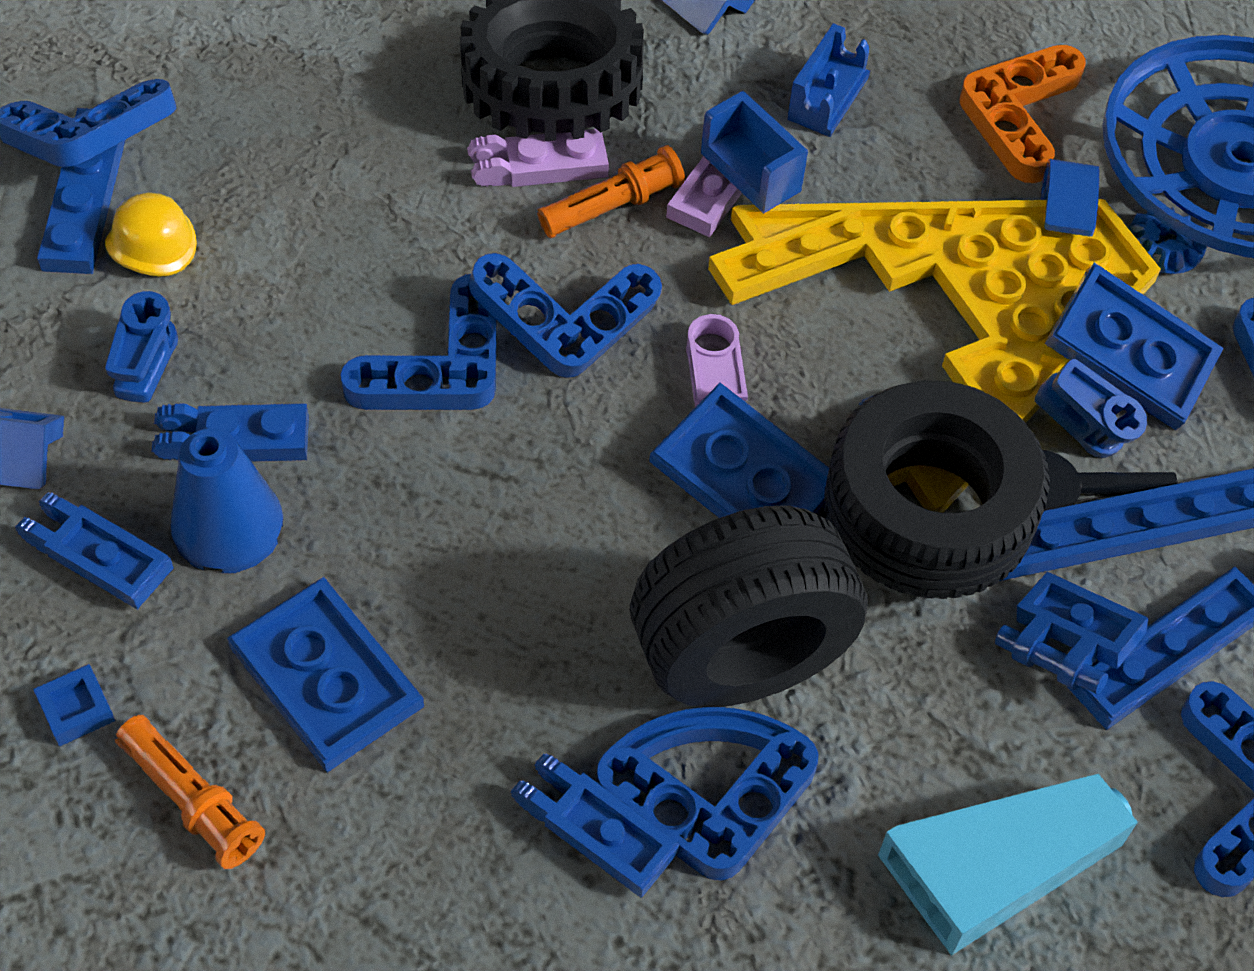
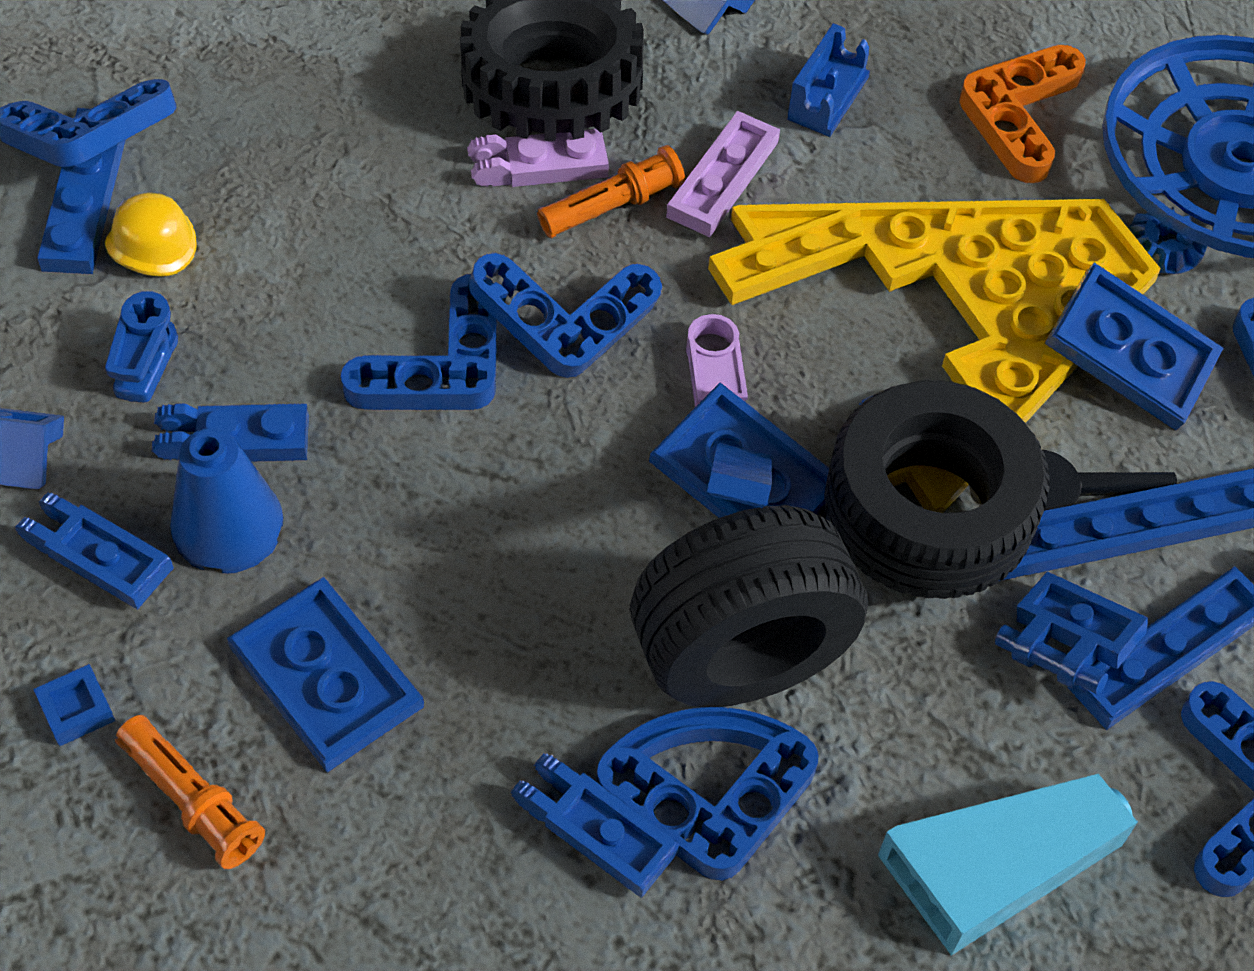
(741, 475): none -> blue tile
(753, 151): blue panel -> none
(1070, 197): blue panel -> none
(1088, 409): blue piece -> none

